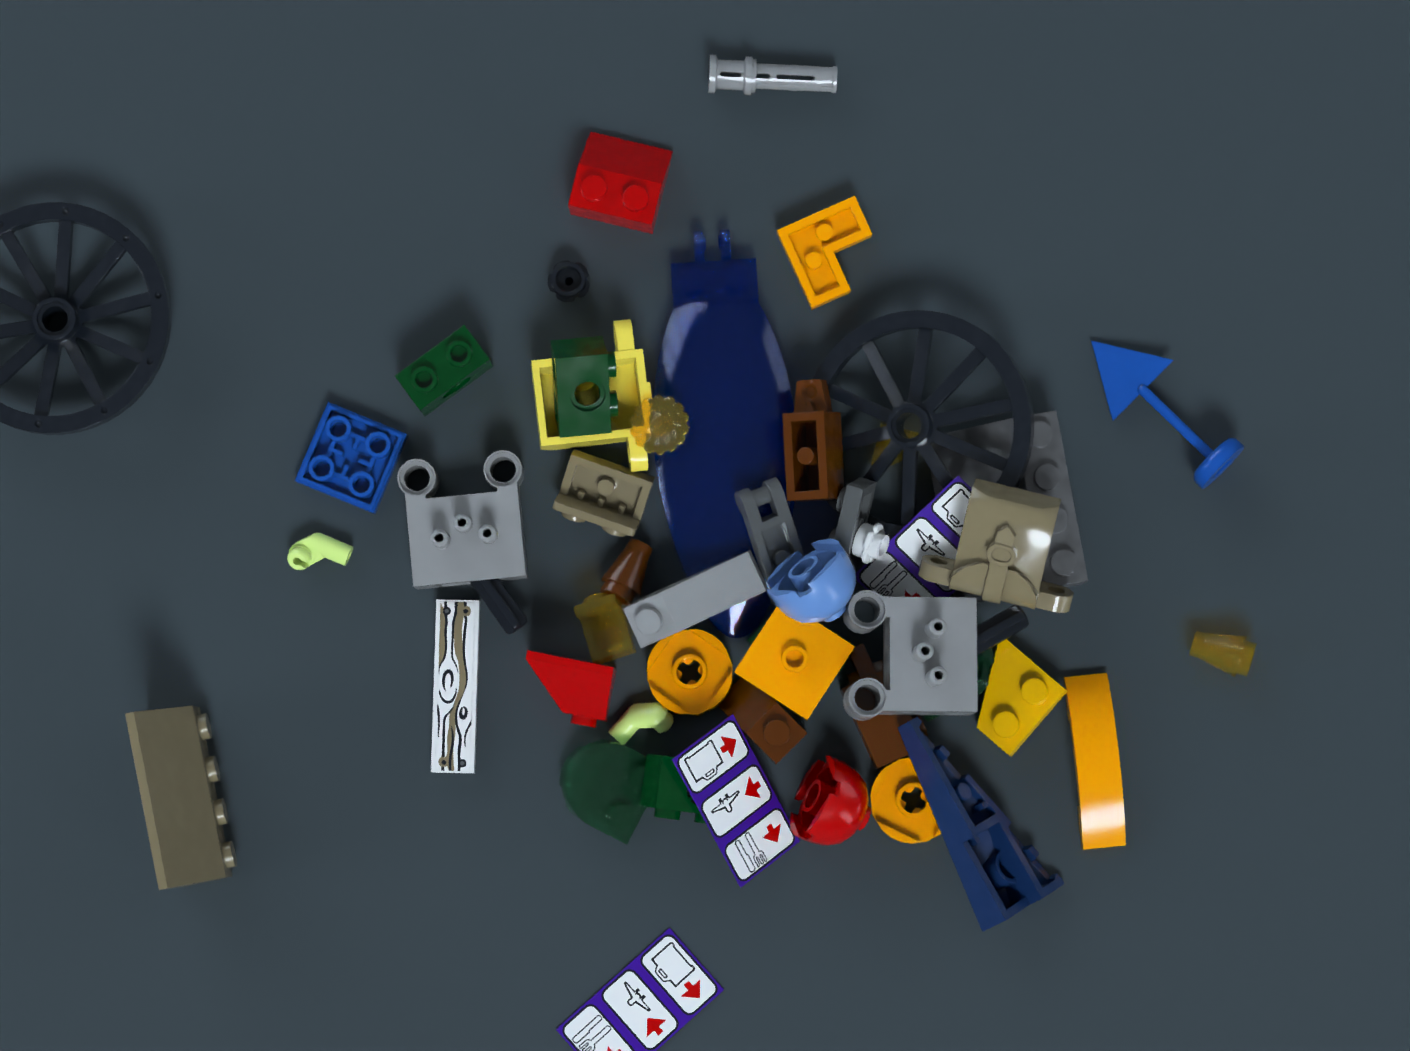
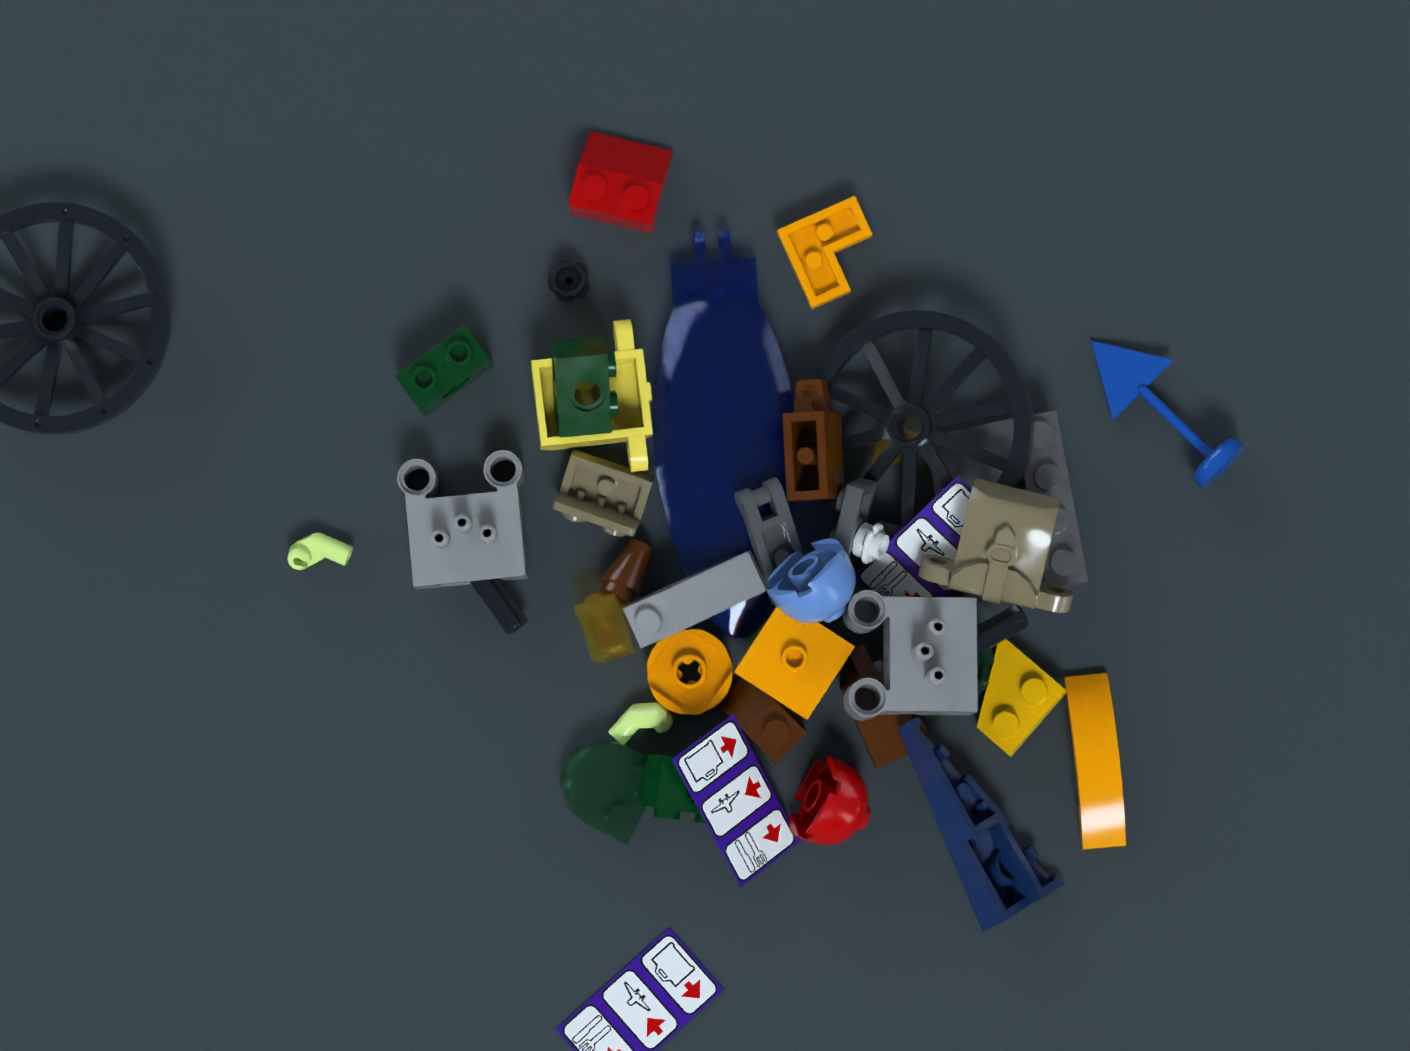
(180, 796): dark tan slope -> none
(351, 458): blue tile -> none
(455, 686): white tile -> none
(576, 686): red slope -> none
(659, 424): clear yellow piece -> none
(823, 77): light grey pin -> none
(889, 809): light orange plate -> none
(1226, 652): clear yellow cone -> none

